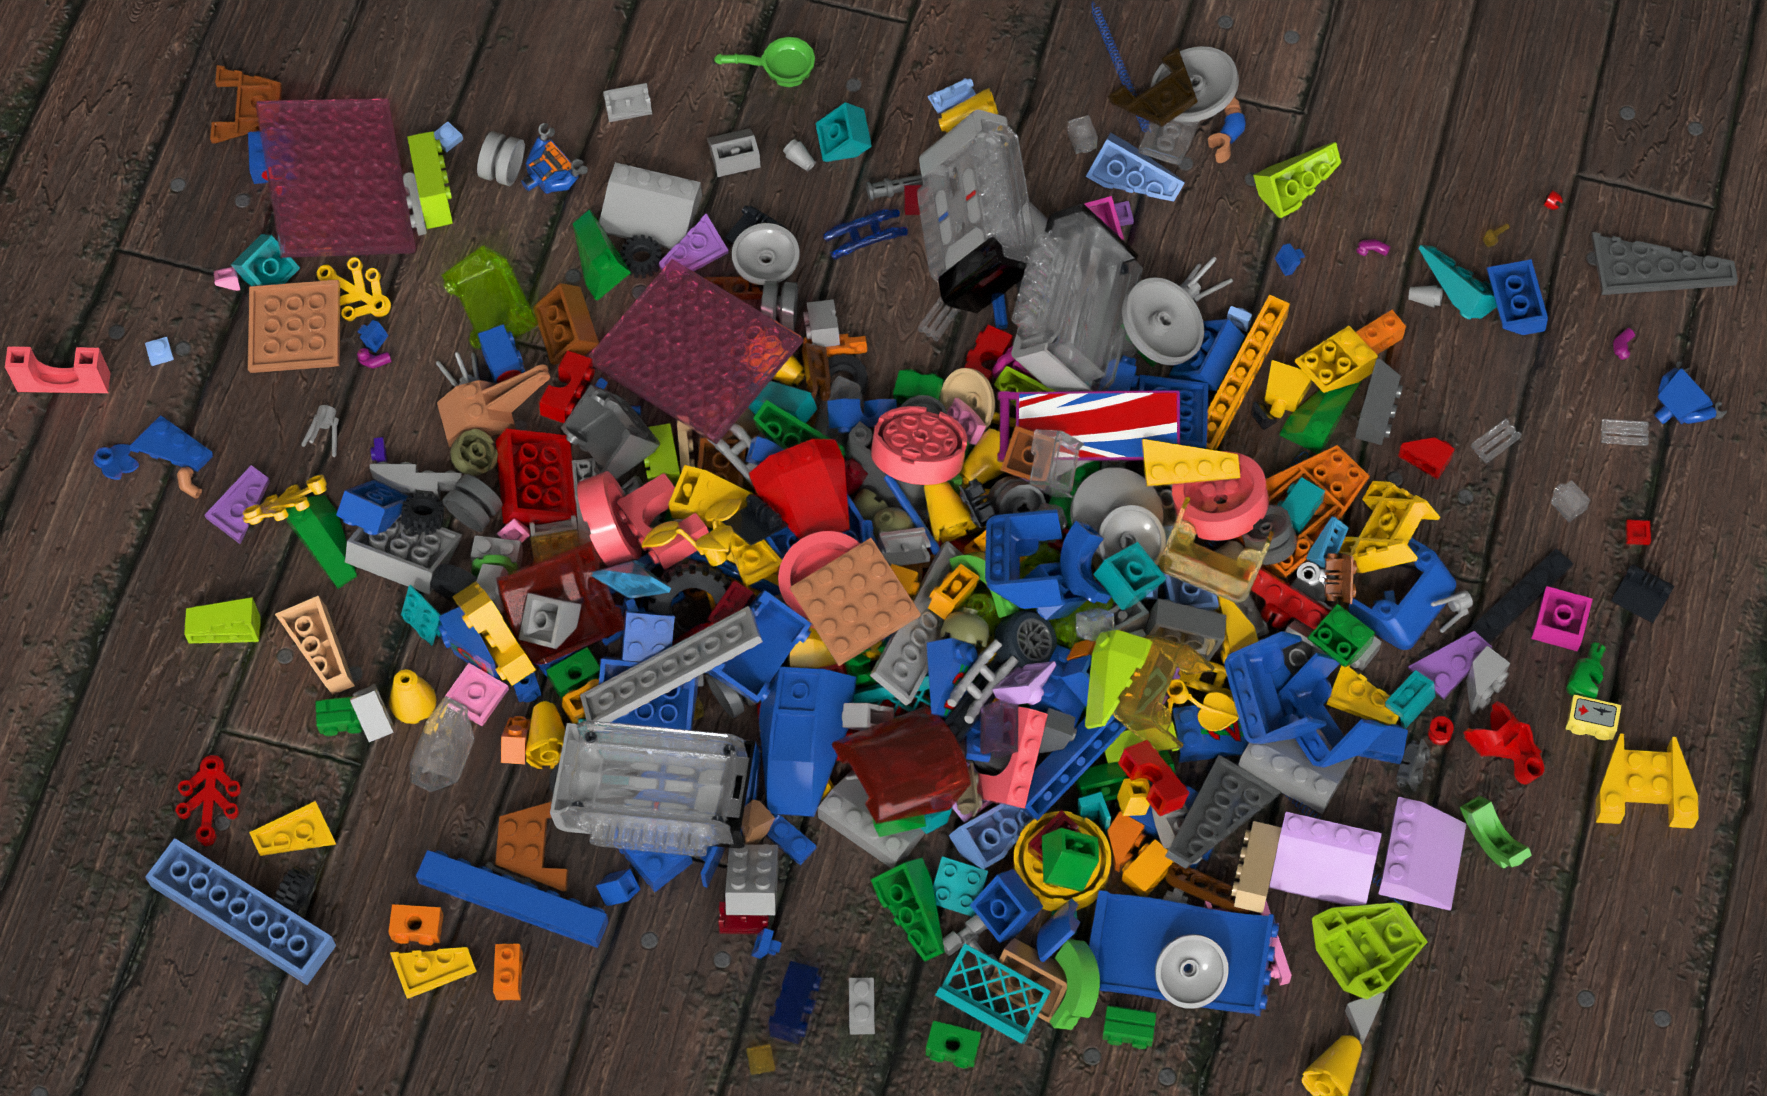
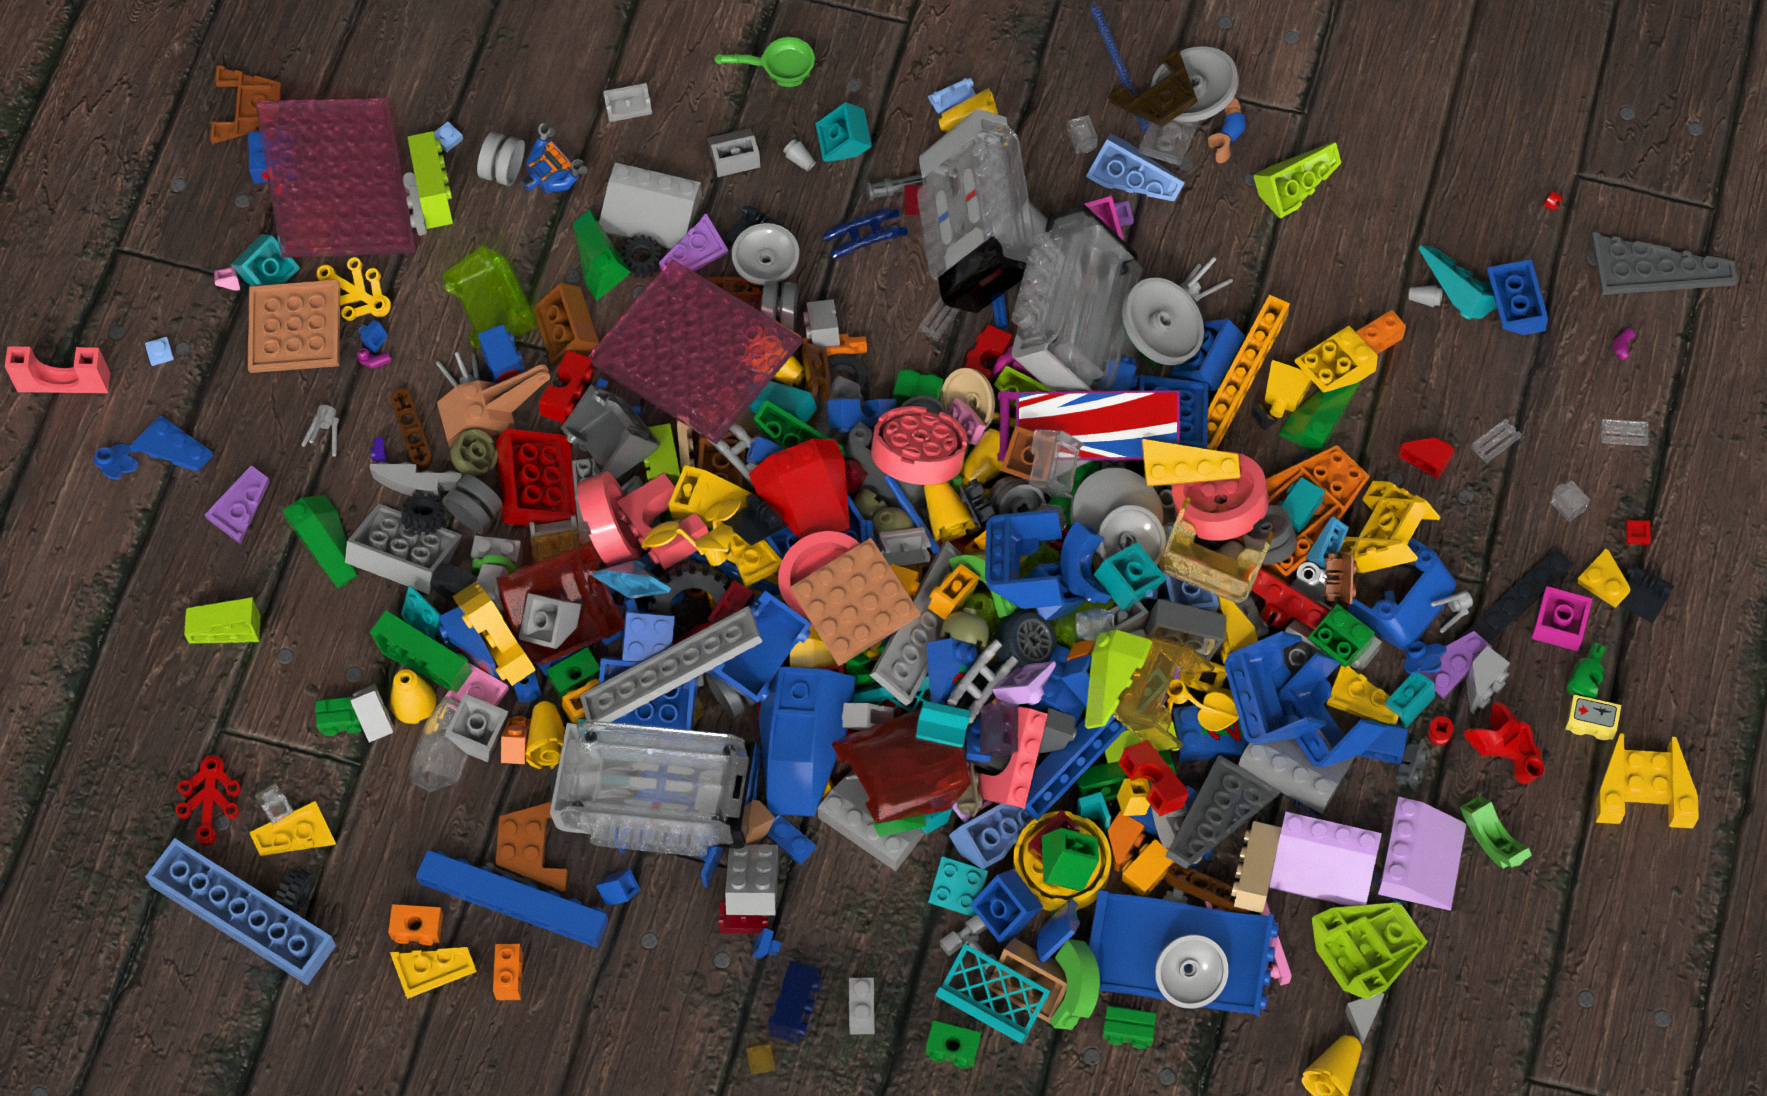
(185, 484): nougat arm -> none
(274, 803): none -> clear brick
(277, 506): yellow plant -> none
(317, 640): light nougat wedge -> none
(371, 506): blue slope -> none
(410, 429): none -> reddish brown beam
(420, 653): none -> green wedge
(476, 727): none -> light grey slope
(514, 531): bright pink slope -> none
(657, 867): blue brick -> none
(911, 900): green wedge -> none
(942, 724): none -> teal panel
(1240, 318): light blue plate -> none
(1289, 259): blue tile -> none
(1372, 244): magenta arm -> none
(1379, 404): dark grey slope -> none
(1423, 657): none -> blue plate
(1490, 236): clear yellow hand -> none
(1605, 579): none -> yellow wing
(1684, 399): blue torso -> none

